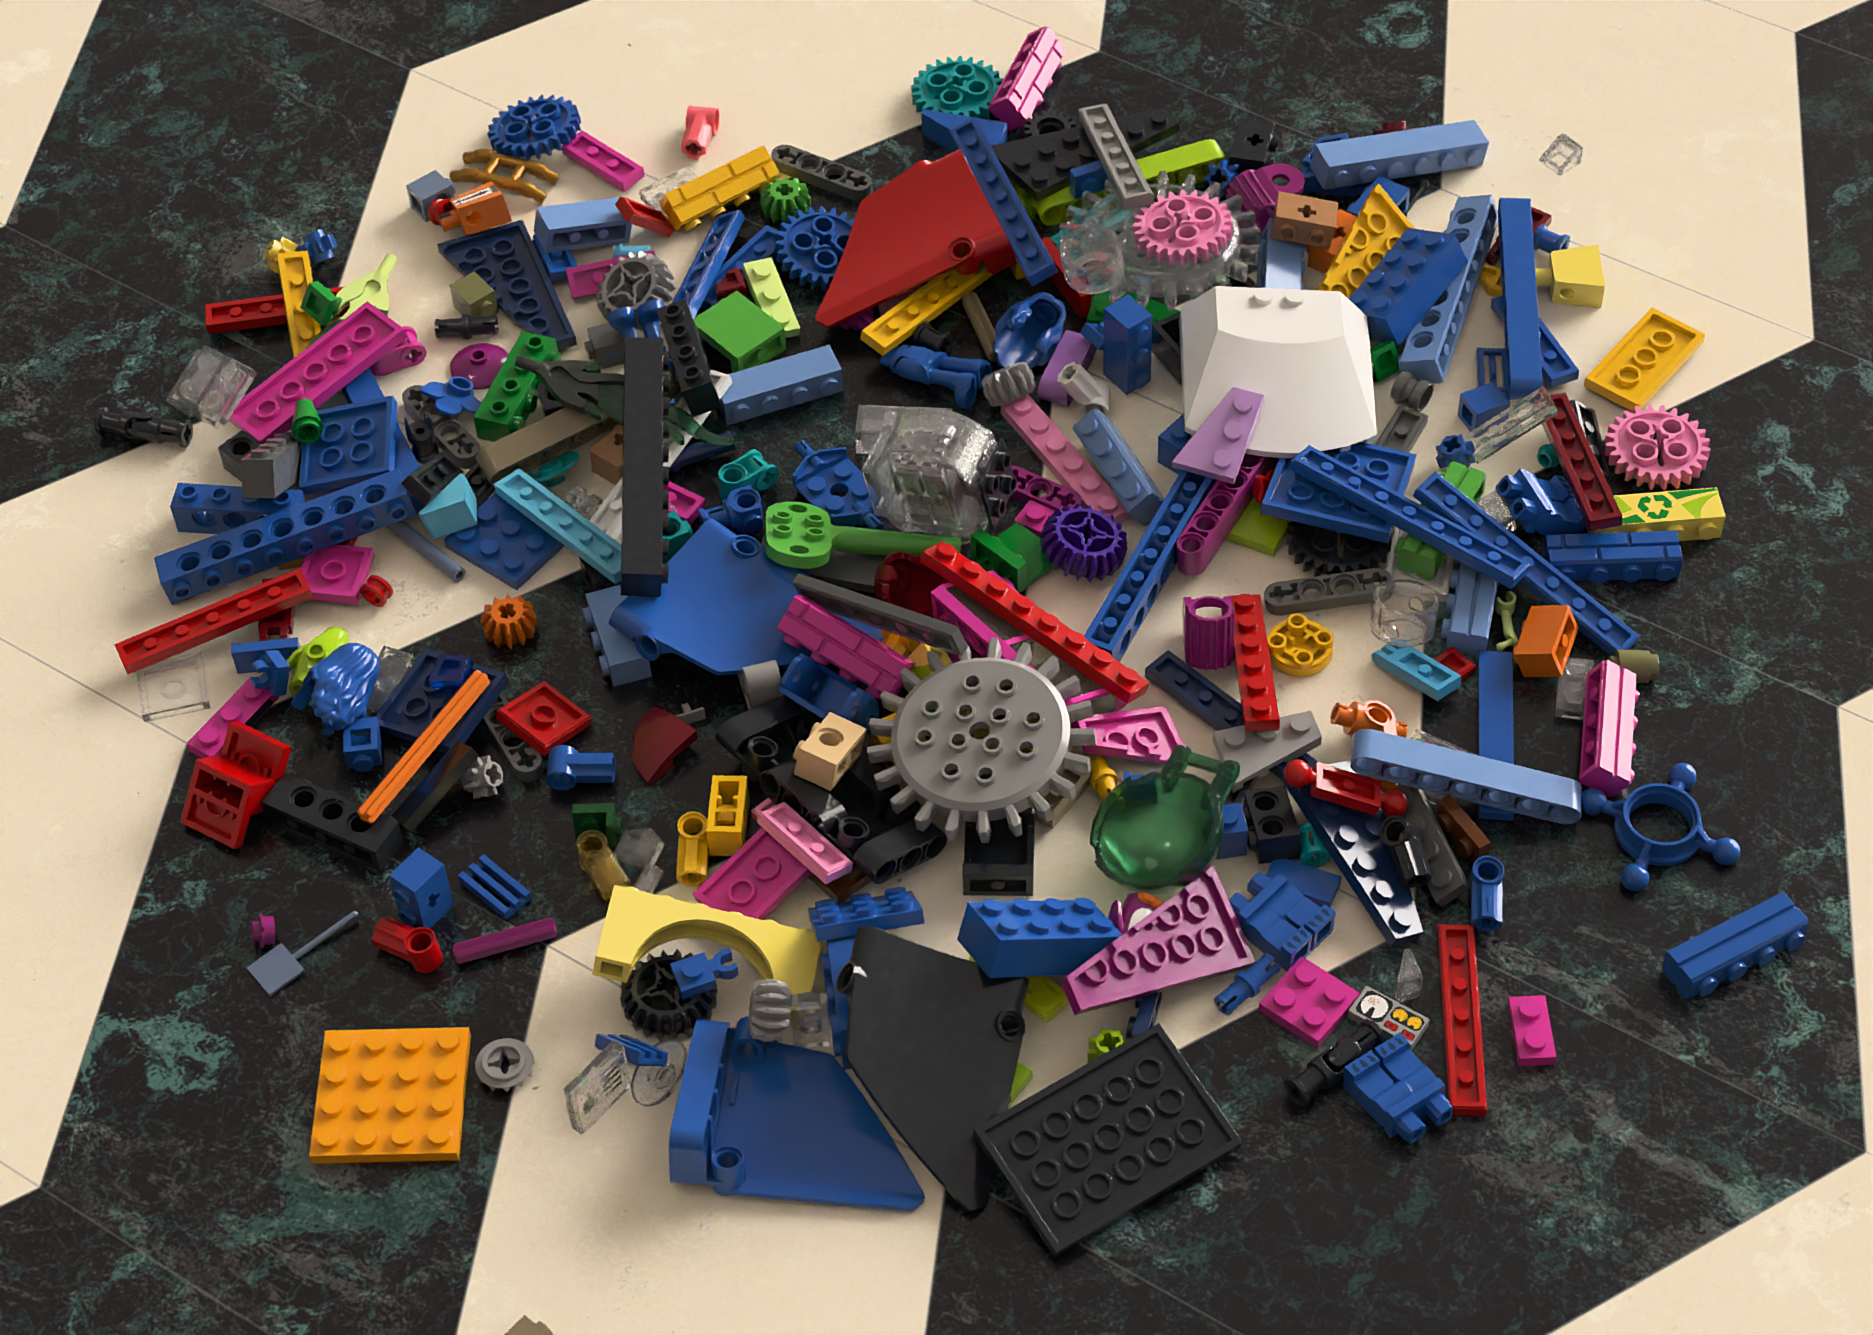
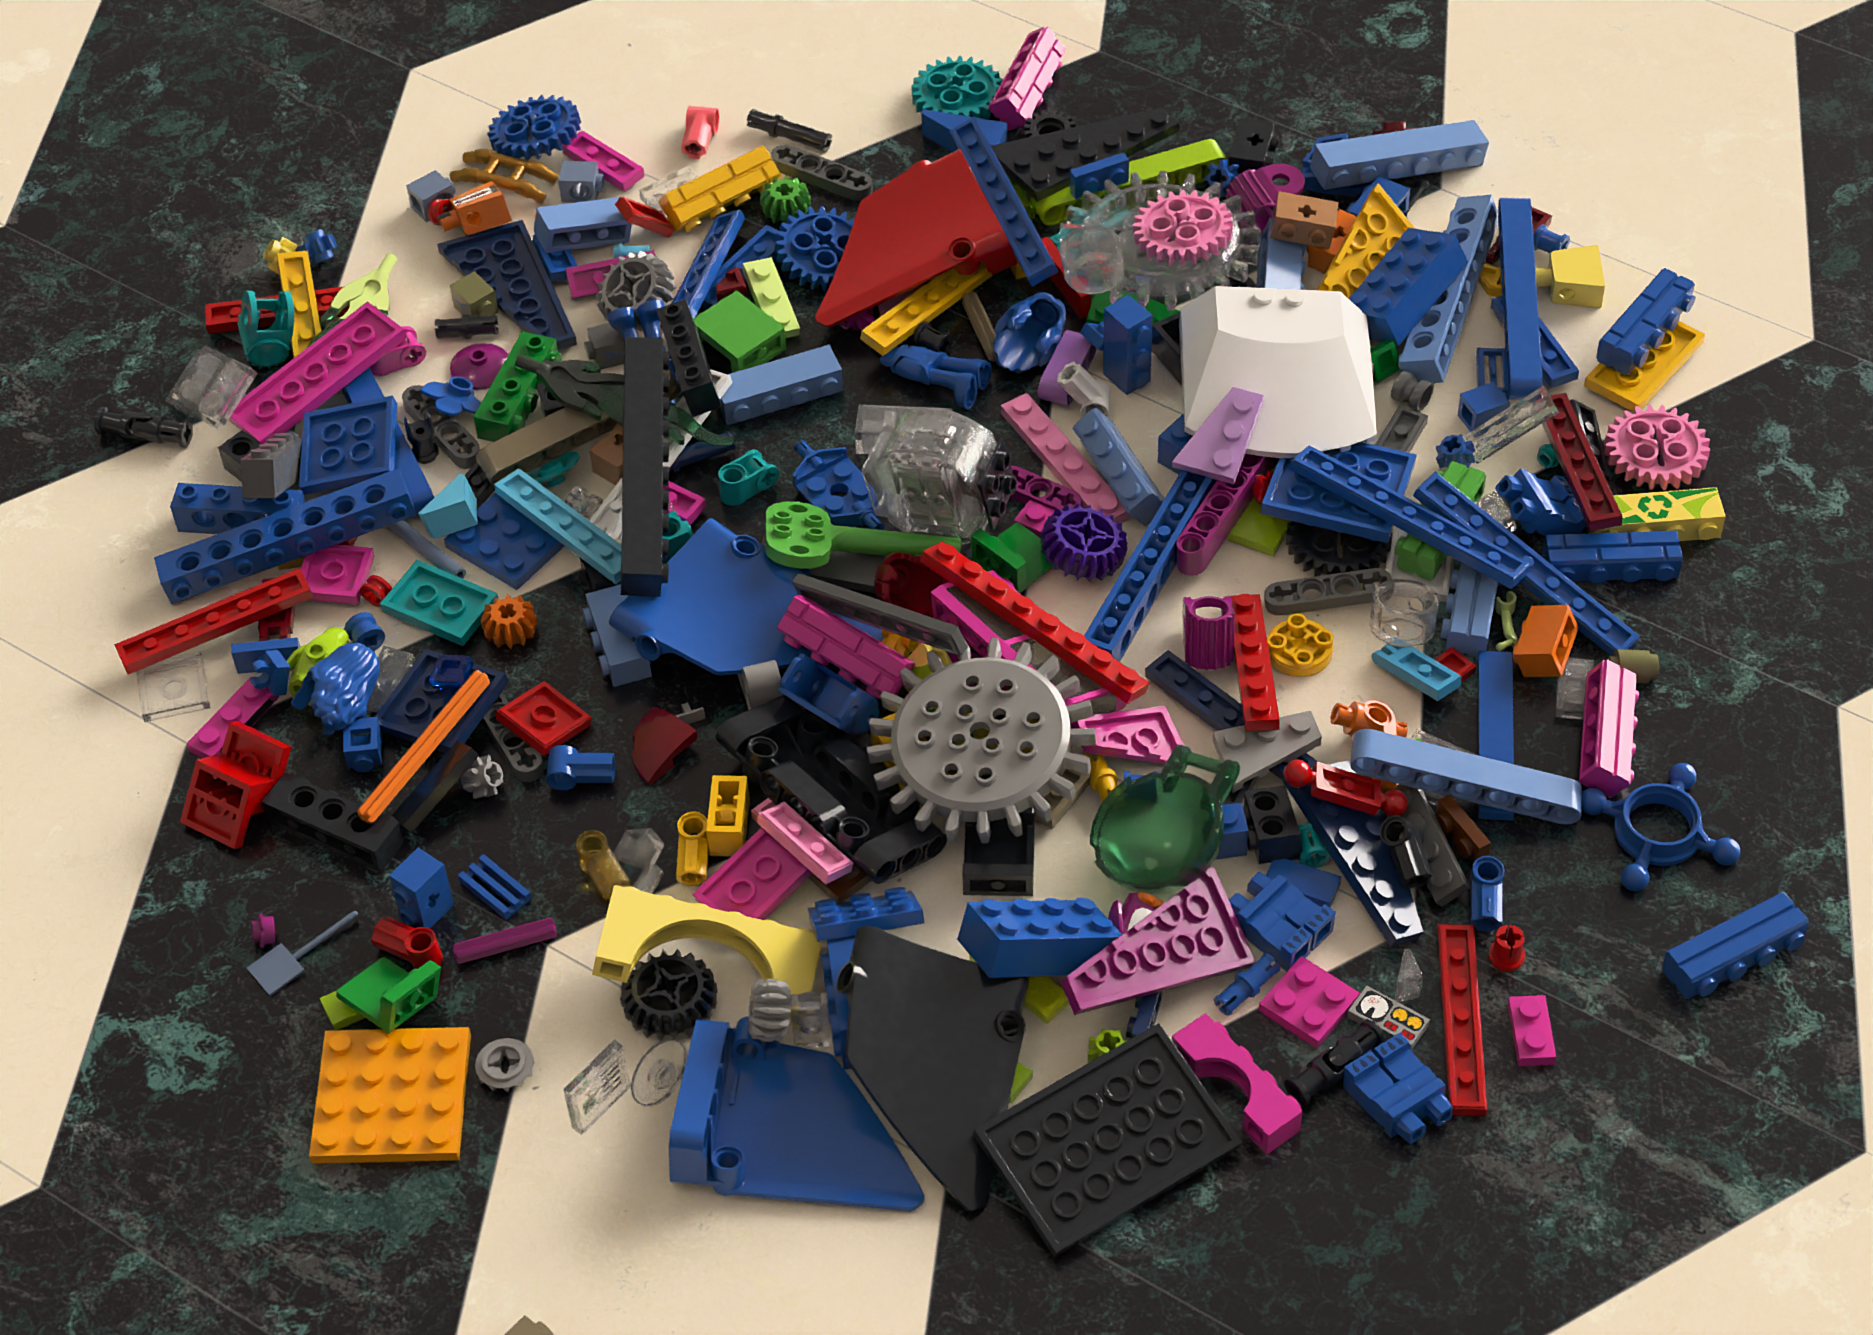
(270, 345): none -> teal piece
(306, 422): green cone -> none
(320, 302): green tile -> none
(338, 1012): none -> lime tile
(364, 630): none -> blue wheel
(389, 993): none -> green bracket
(432, 478): black tile -> none
(438, 602): none -> teal plate
(580, 181): none -> sand blue brick
(600, 818): dark green bracket -> none
(636, 1051): blue tile -> none
(699, 975): blue plate -> none
(739, 511): blue connector -> none
(796, 132): none -> black pin
(829, 751): tan brick -> none
(1008, 384): light grey gear -> none
(1116, 156): light grey tile -> none
(1210, 1052): none -> dark pink arch
(1505, 944): none -> red bush
(1562, 154): clear slope -> none
(1646, 321): none -> blue brick

